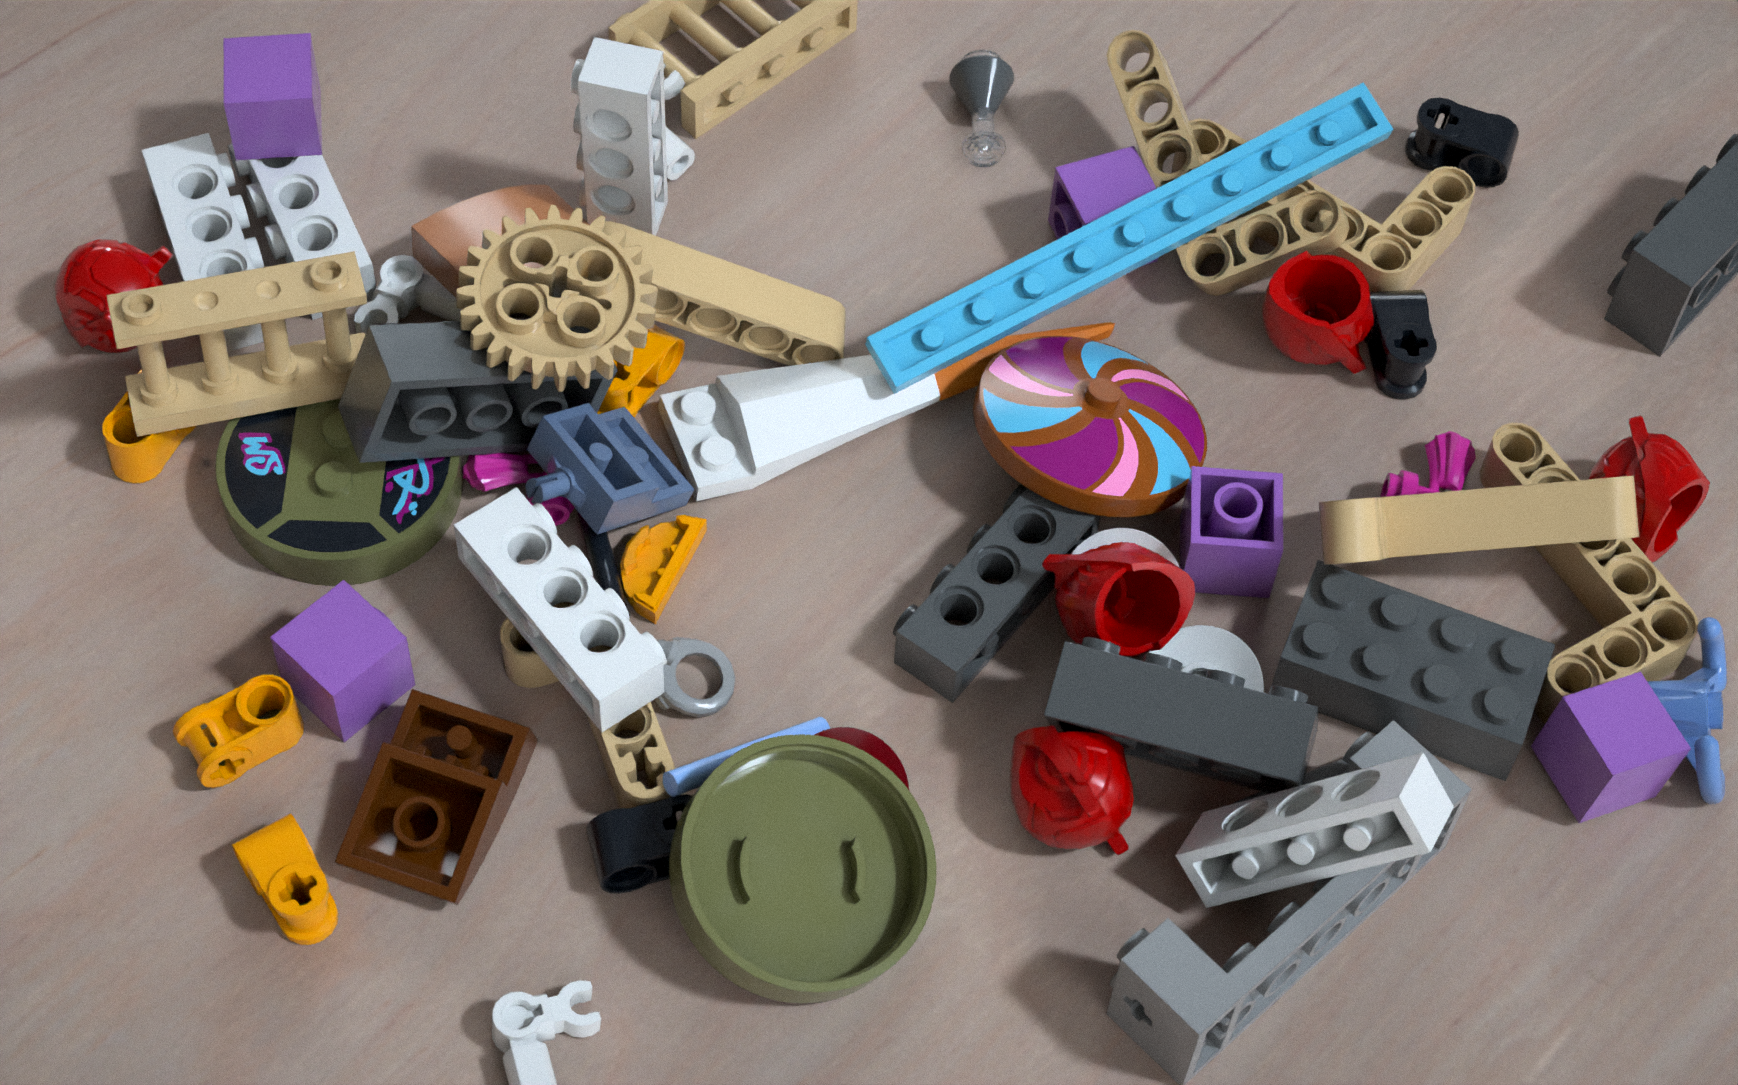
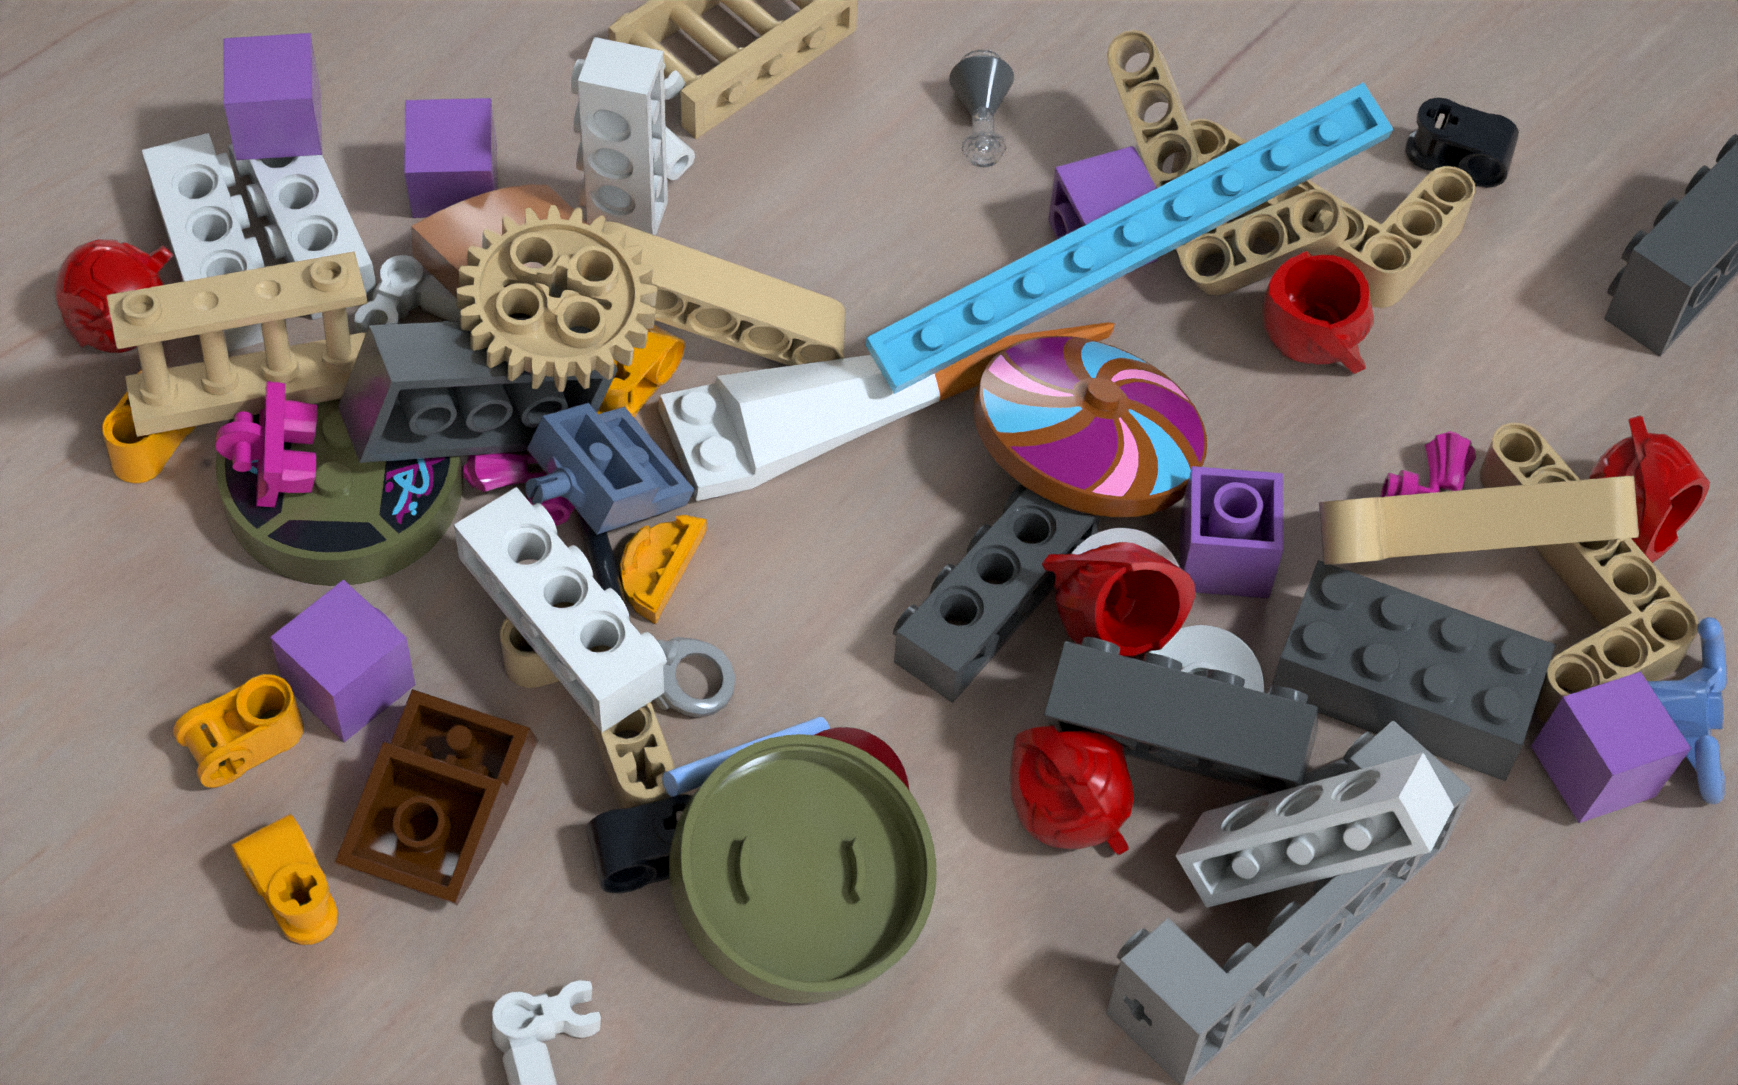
(278, 423): none -> dark pink hips
(448, 152): none -> medium lavender head
(1400, 342): black piece -> none

